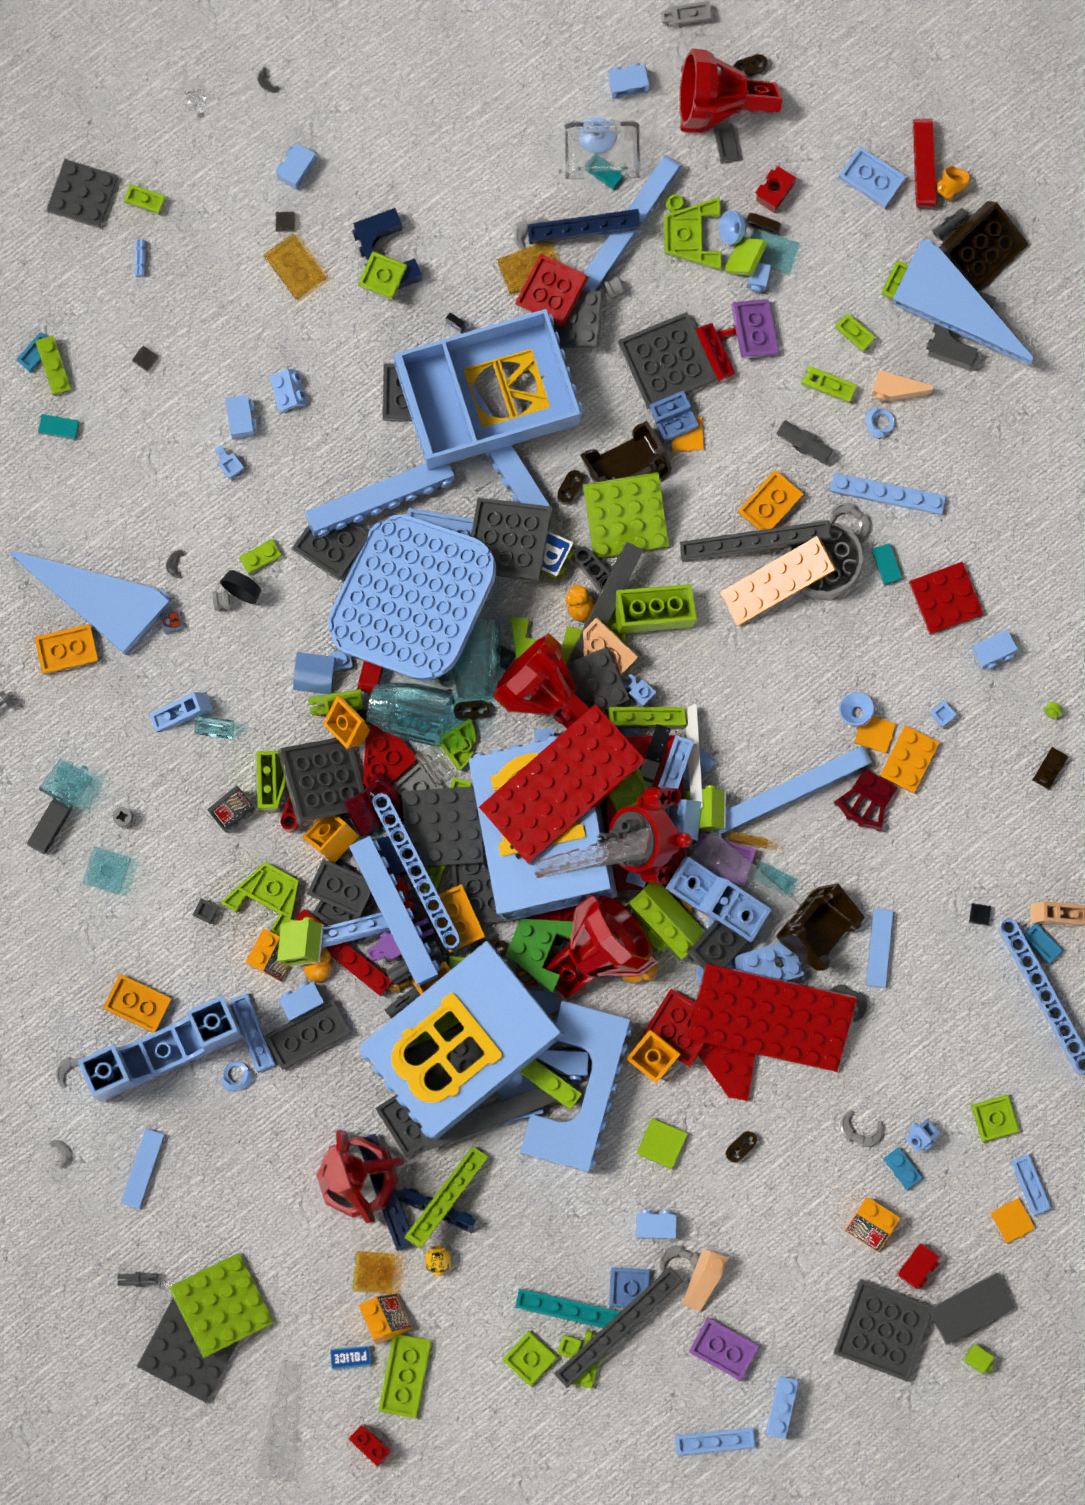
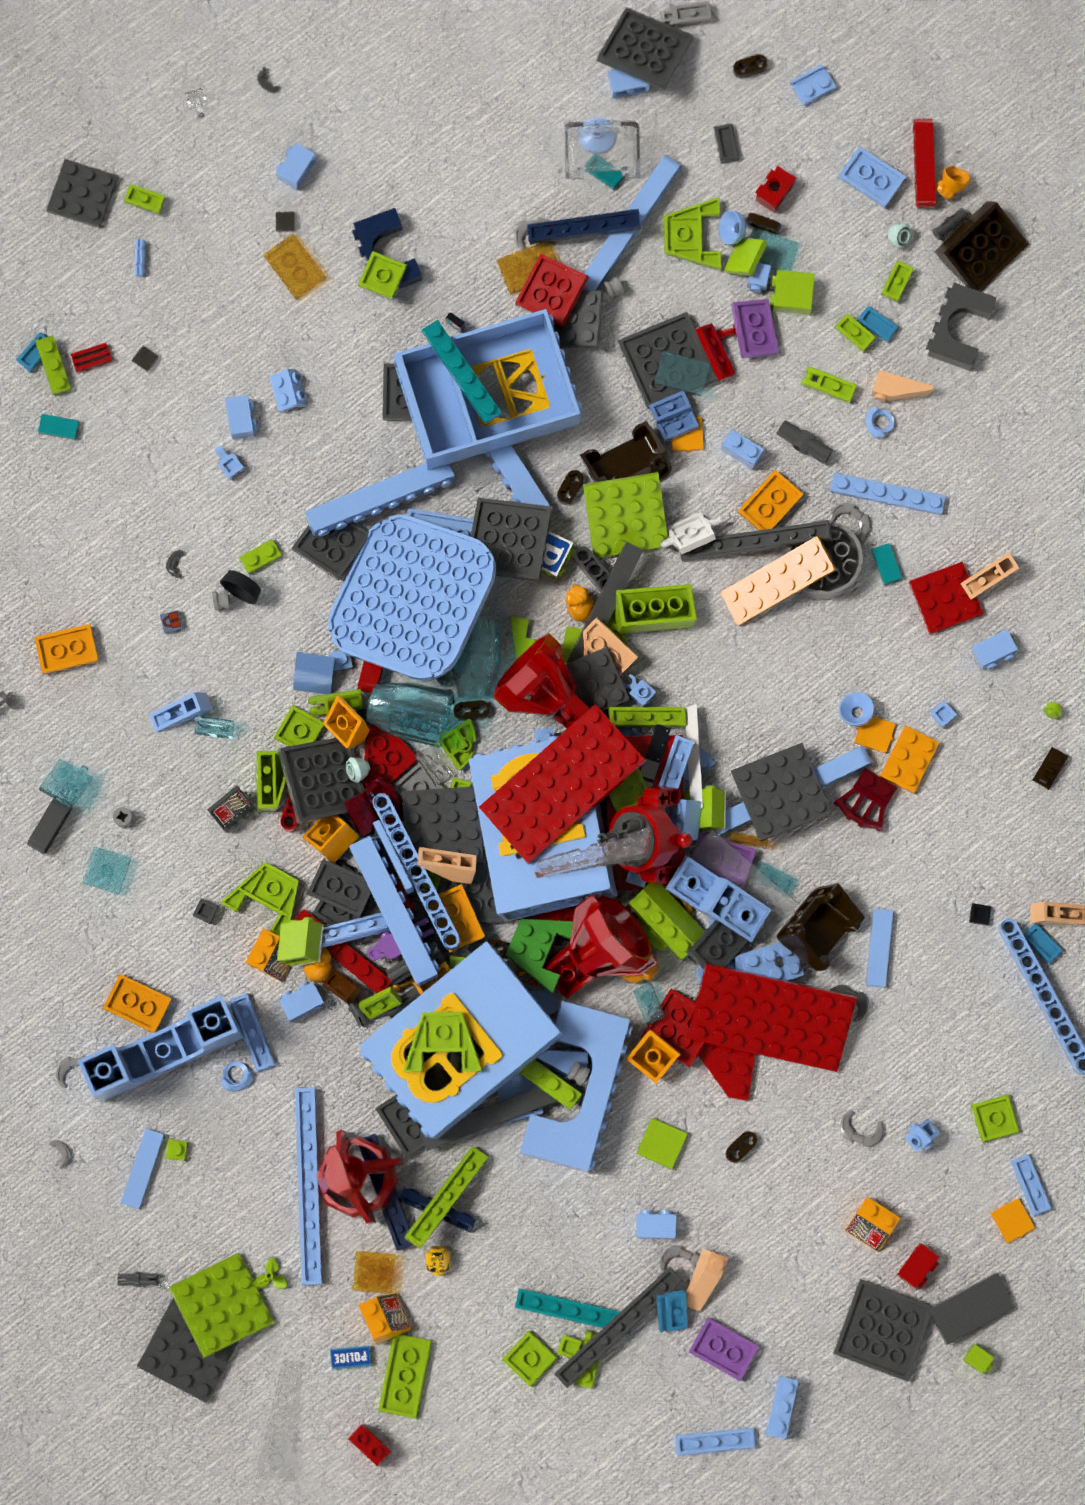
(88, 351): none -> red tile
(110, 605): light blue slope -> none
(176, 1150): none -> lime plate
(271, 1267): none -> lime plant
(299, 728): none -> lime tile
(307, 1034): dark grey plate -> none
(308, 1186): none -> light blue plate
(341, 987): none -> reddish brown tile
(357, 769): none -> light aqua cone
(359, 1016): none -> dark grey pin
(380, 1003): none -> lime plate
(393, 857): none -> light blue tile
(442, 1034): none -> lime wing
(450, 865): none -> light nougat slope
(461, 371): none -> teal plate
(506, 657): black tile -> none
(578, 1073): none -> light grey wheel
(627, 1285): medium blue tile -> none
(645, 48): none -> dark grey plate
(649, 1003): none -> clear light blue plate
(672, 1311): none -> dark azure plate
(675, 203): lime plate -> none
(682, 373): none -> clear light blue piece
(691, 533): none -> white plate
(715, 96): red plate -> none
(742, 449): none -> light blue brick
(781, 792): none -> dark grey plate
(792, 292): none -> lime piece
(813, 85): none -> light blue plate
(877, 324): none -> dark azure tile
(900, 235): none -> light aqua cone
(902, 1168): dark azure plate -> none
(944, 296): light blue slope -> none
(990, 575): none -> light nougat slope

